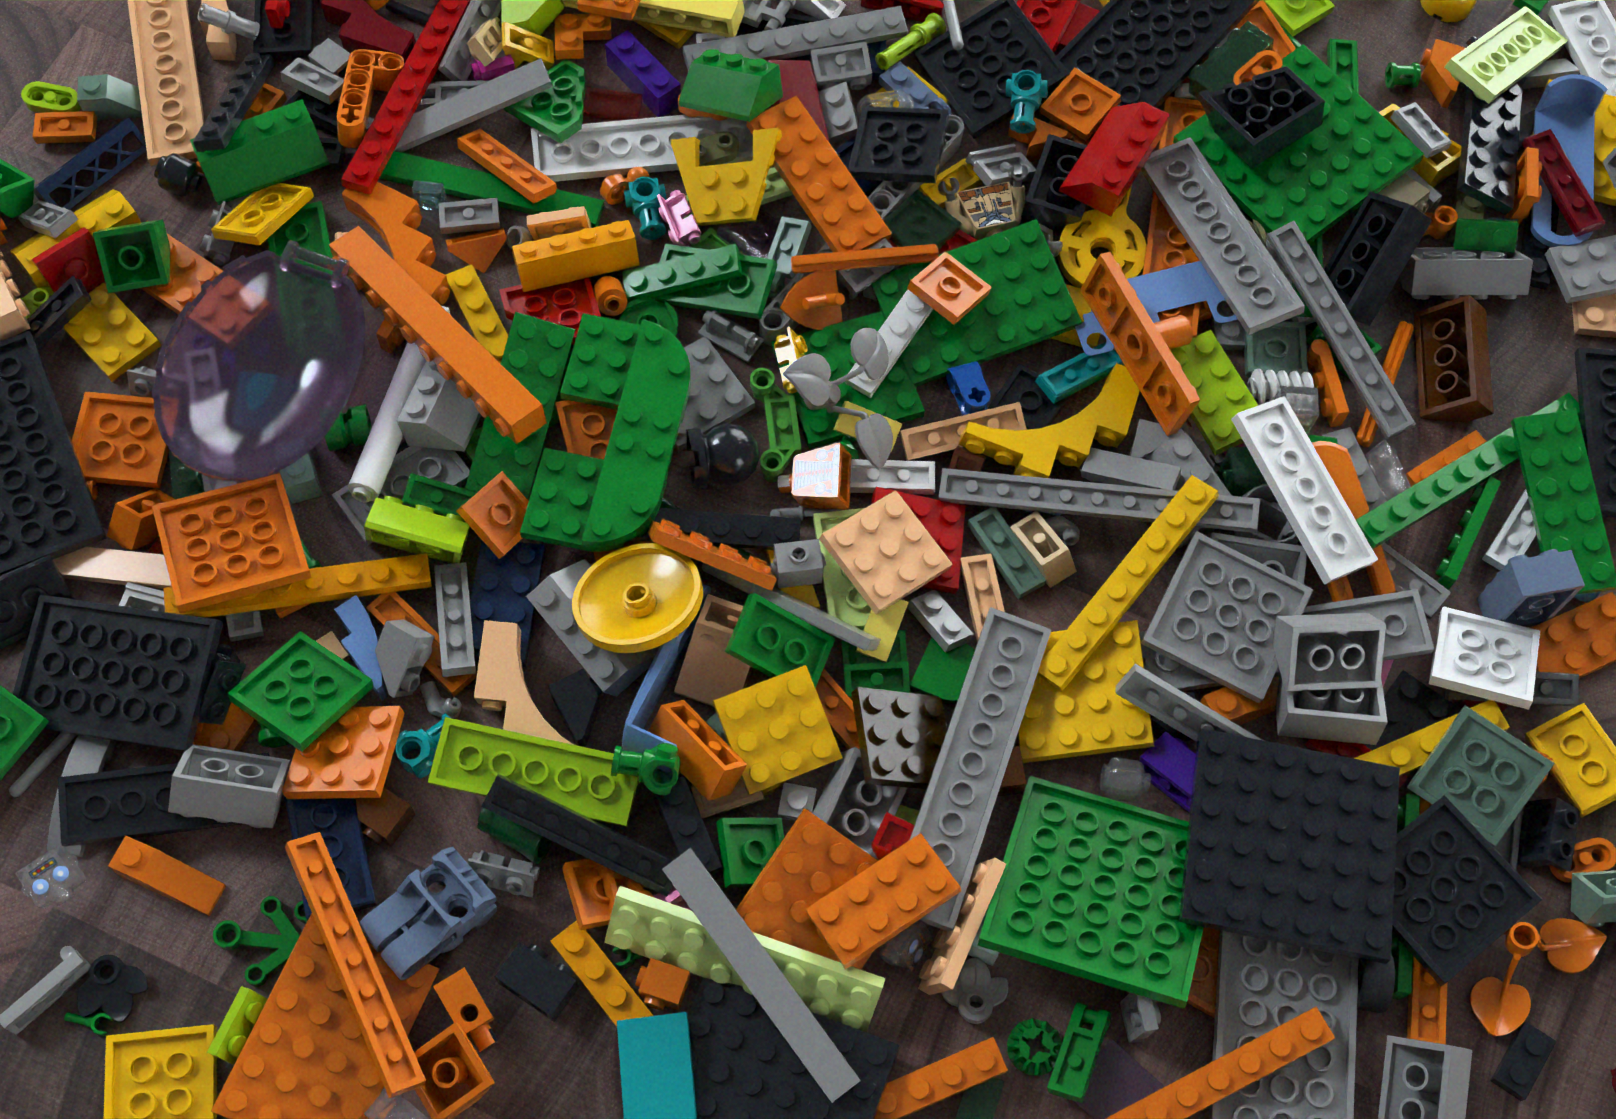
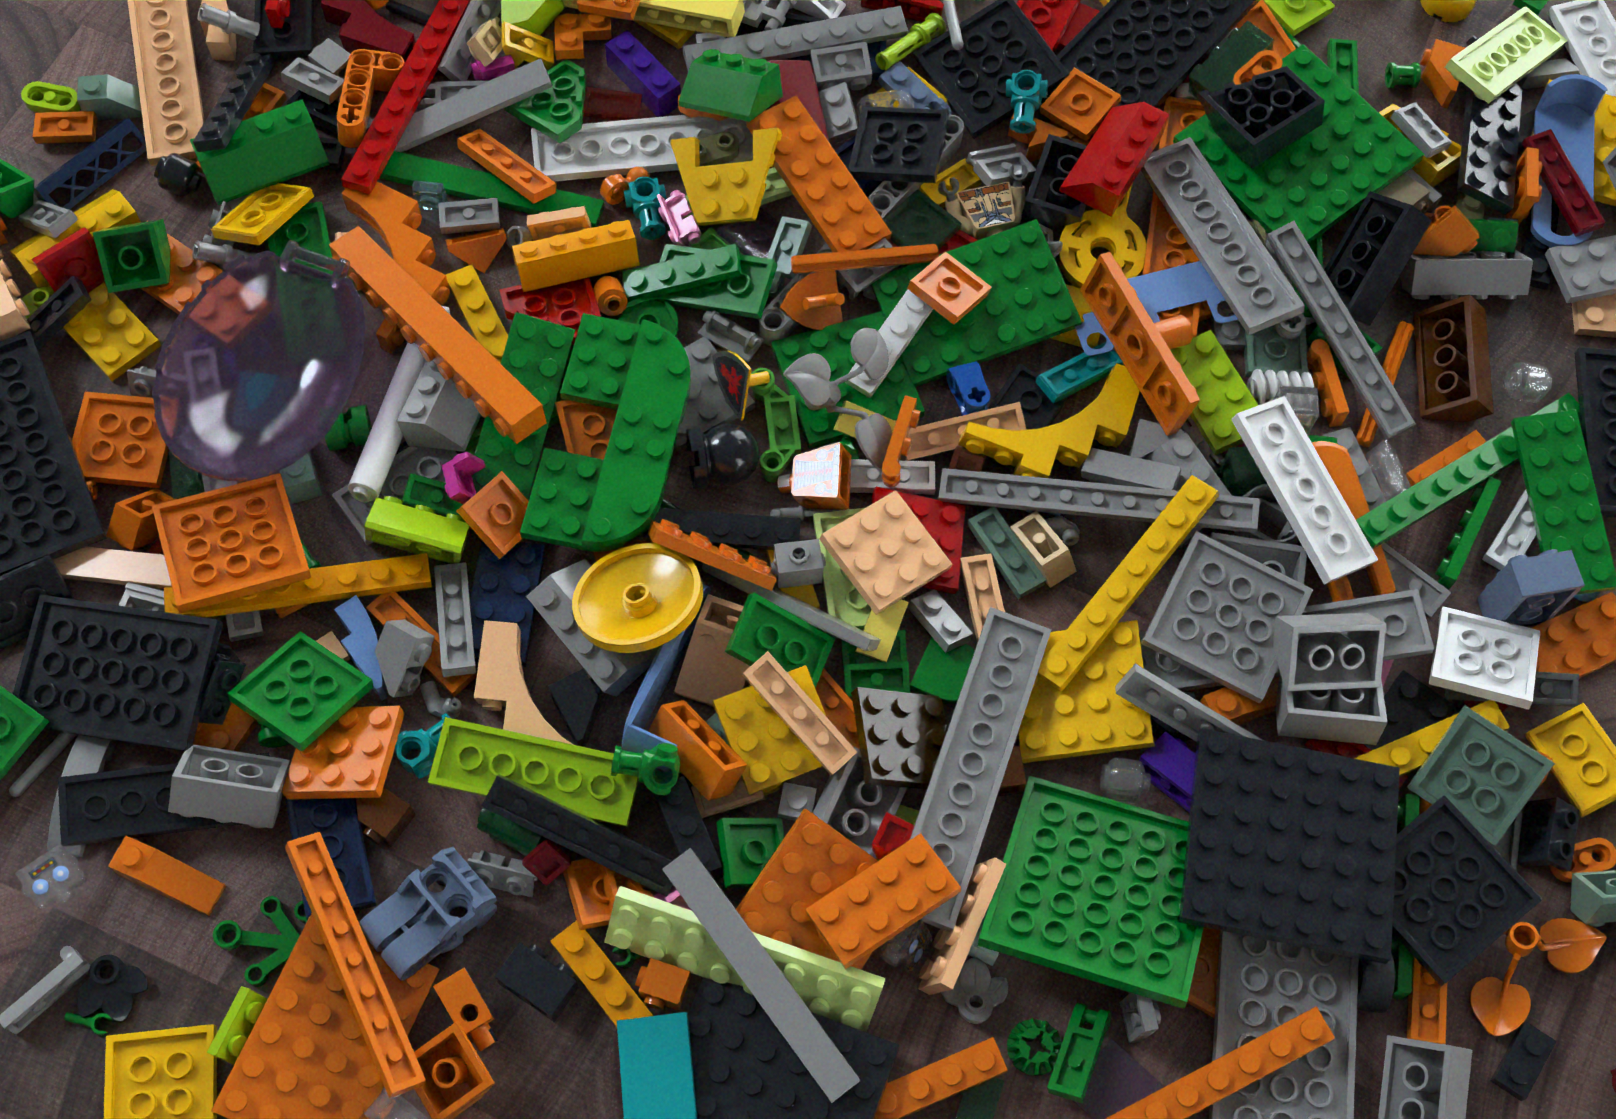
(217, 254): none -> light grey pin
(459, 474): none -> dark pink bracket
(546, 861): none -> dark red tile
(735, 379): none -> shield
(788, 350): yellow hinge -> none
(799, 713): none -> light nougat plate
(899, 441): none -> orange plate
(1291, 333): none -> light grey bush
(1448, 235): none -> orange slope
(1527, 381): none -> clear head

